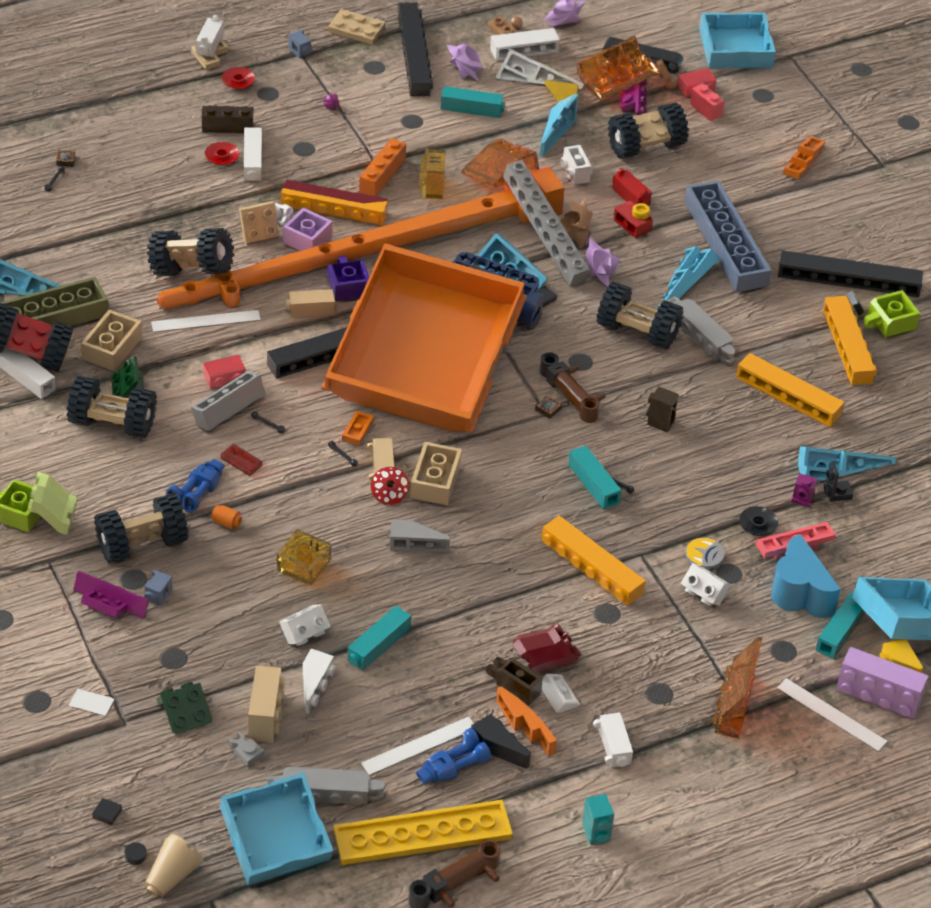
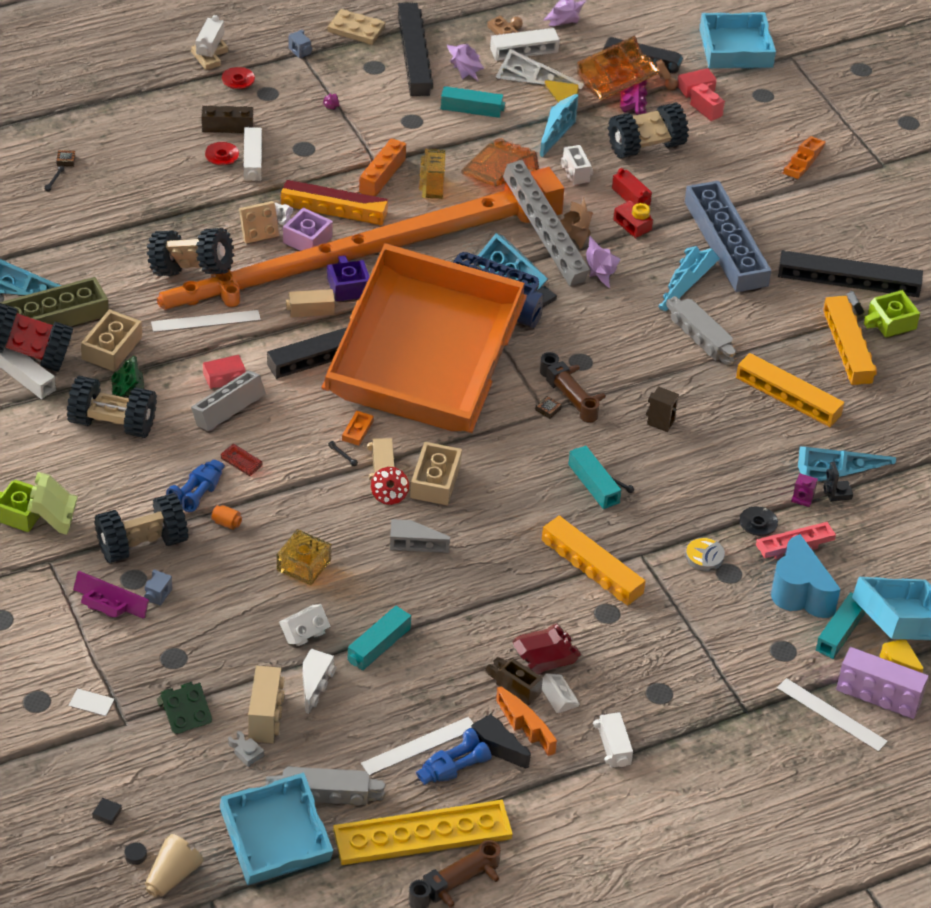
(281, 429): black hinge -> none
(598, 819): teal brick -> none
(618, 309): black plate -> none
(705, 584): white brick -> none
(737, 691): clear orange piece -> none

